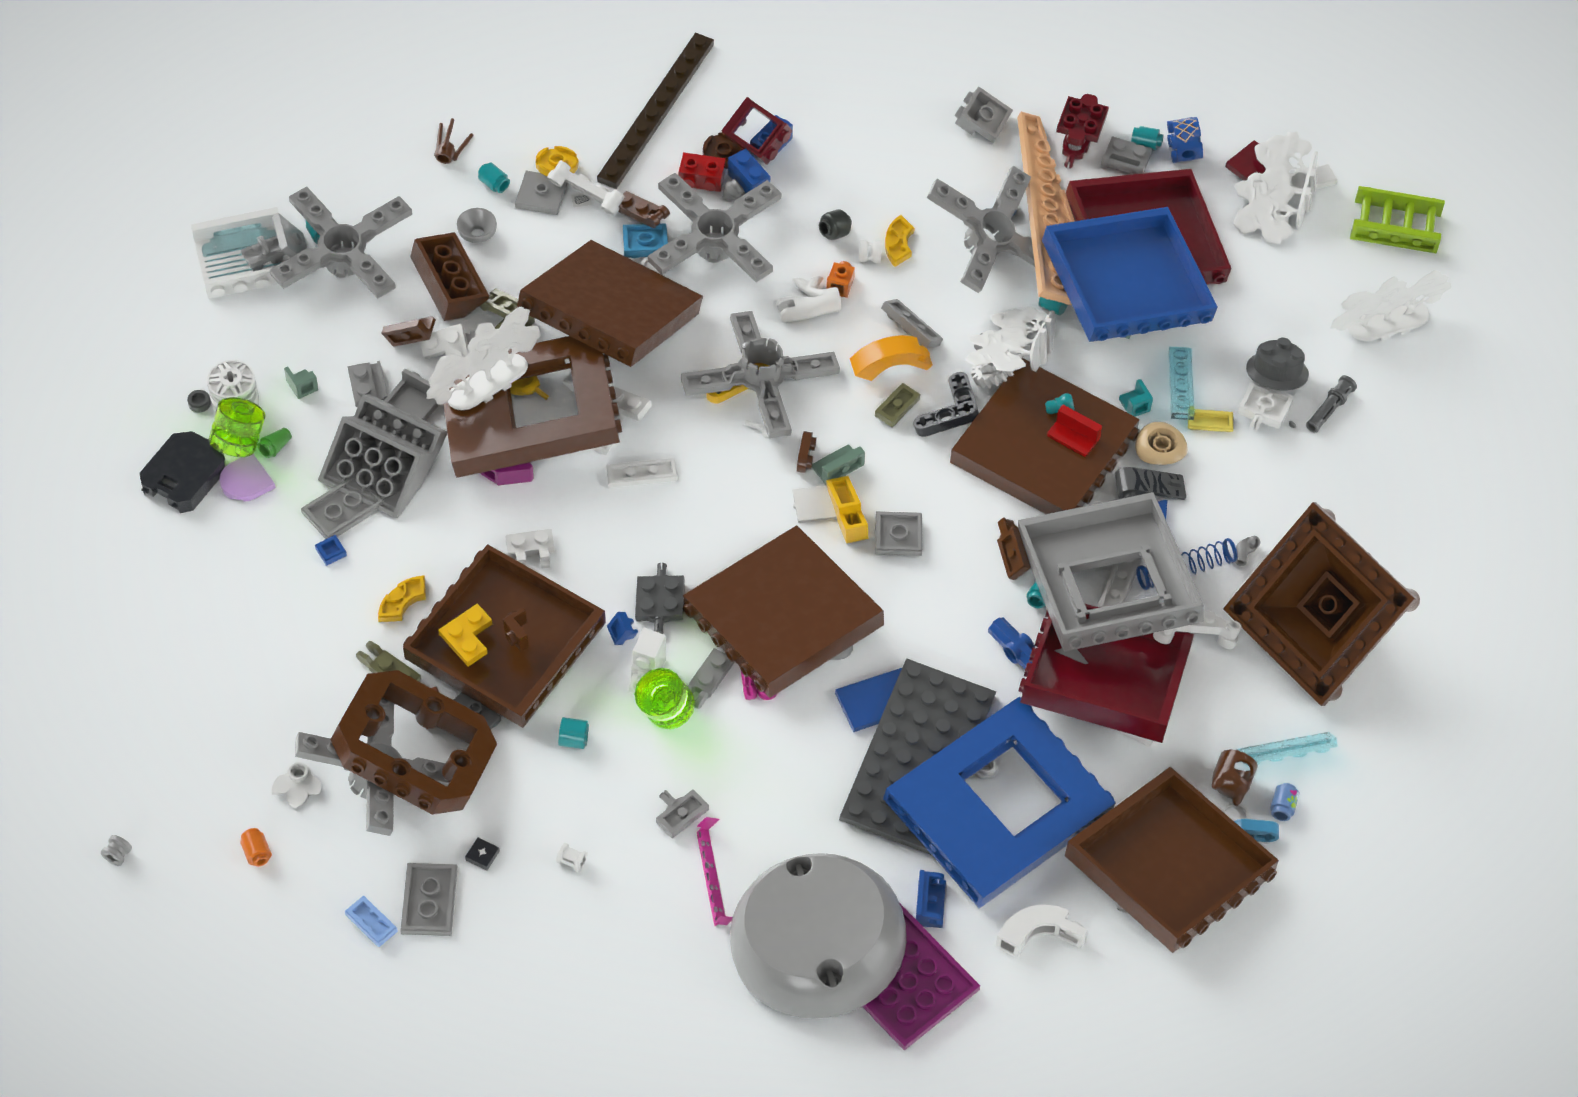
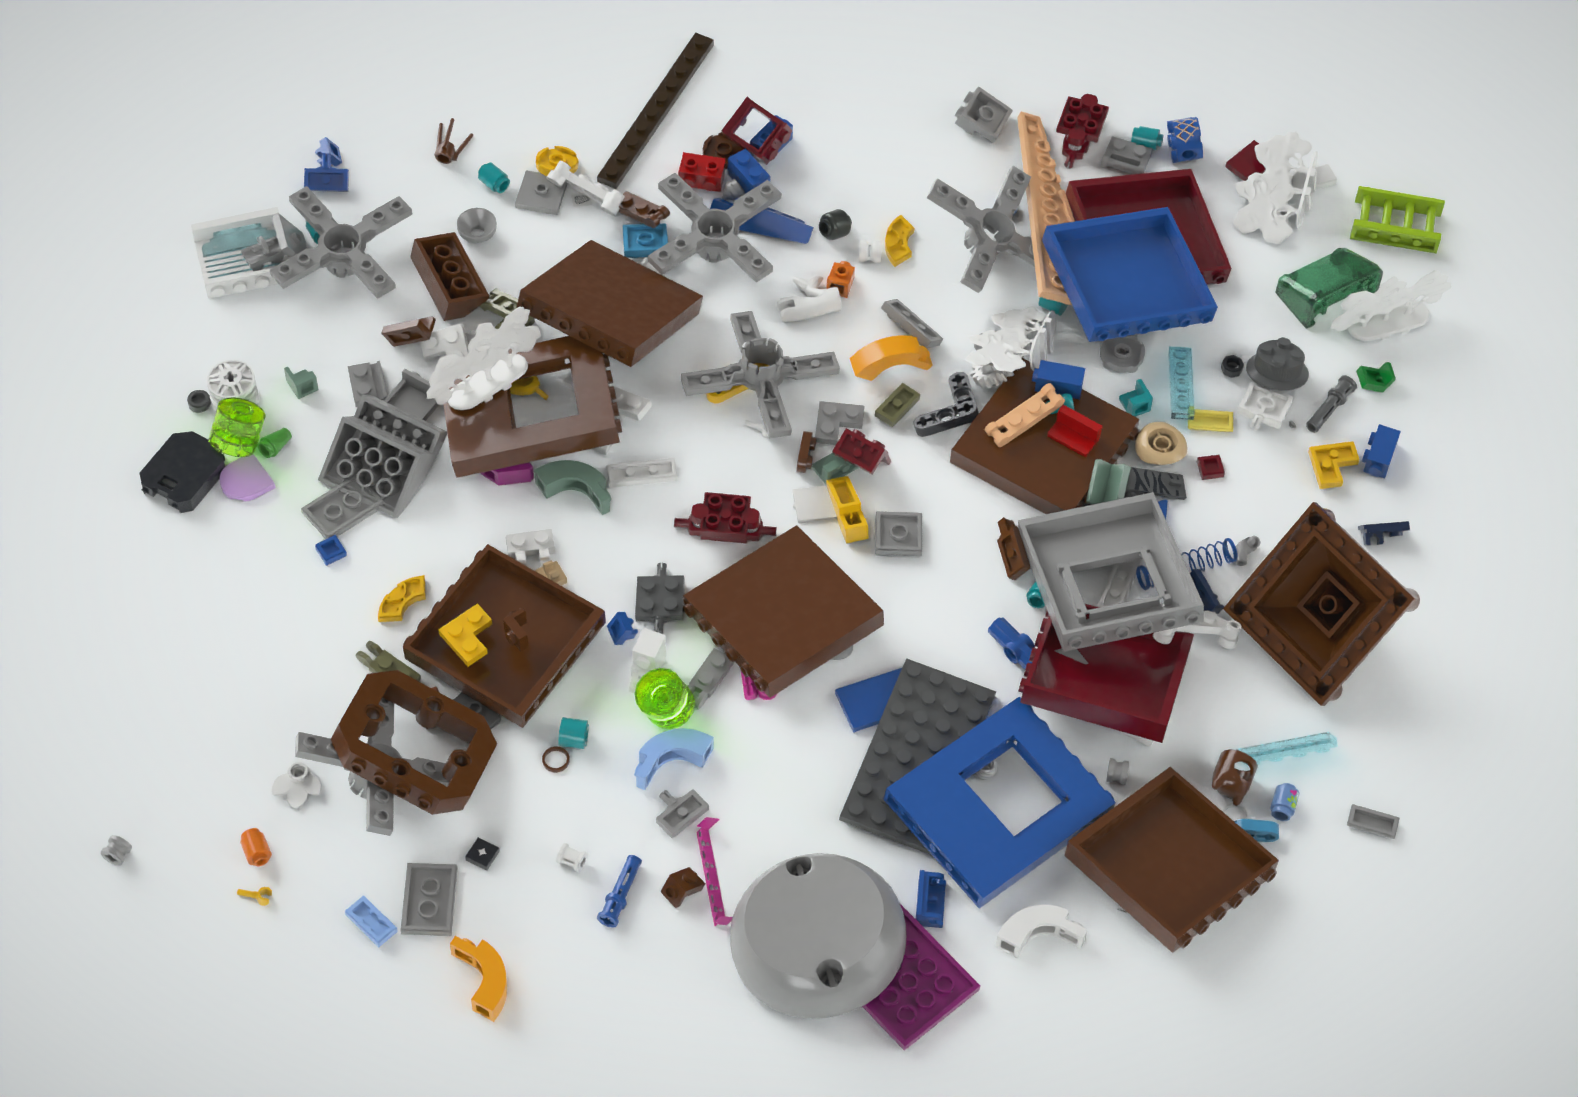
(257, 895): none -> yellow hand
(326, 177): none -> blue plate
(328, 146): none -> tile
(492, 992): none -> light orange arch
(553, 571): none -> tan tile
(560, 749): none -> reddish brown piece
(576, 476): none -> sand green arch
(616, 899): none -> blue pin
(672, 745): none -> light blue arch
(680, 885): none -> reddish brown bracket
(725, 519): none -> dark red piece
(772, 223): none -> blue wedge
(836, 415): none -> light grey plate
(860, 451): none -> dark red bracket
(1025, 415): none -> light nougat plate
(1062, 376): none -> blue brick
(1107, 482): none -> sand green panel
(1117, 771): none -> light grey wheel
(1122, 363): none -> light grey plate
(1205, 592): none -> dark blue plate
(1210, 467): none -> dark red tile
(1232, 366): none -> black tile
(1326, 283): none -> clear green windscreen
(1328, 459): none -> yellow plate
(1373, 821): none -> light grey tile
(1376, 379): none -> green bracket
(1382, 449): none -> blue brick
(1393, 528): none -> dark blue plate

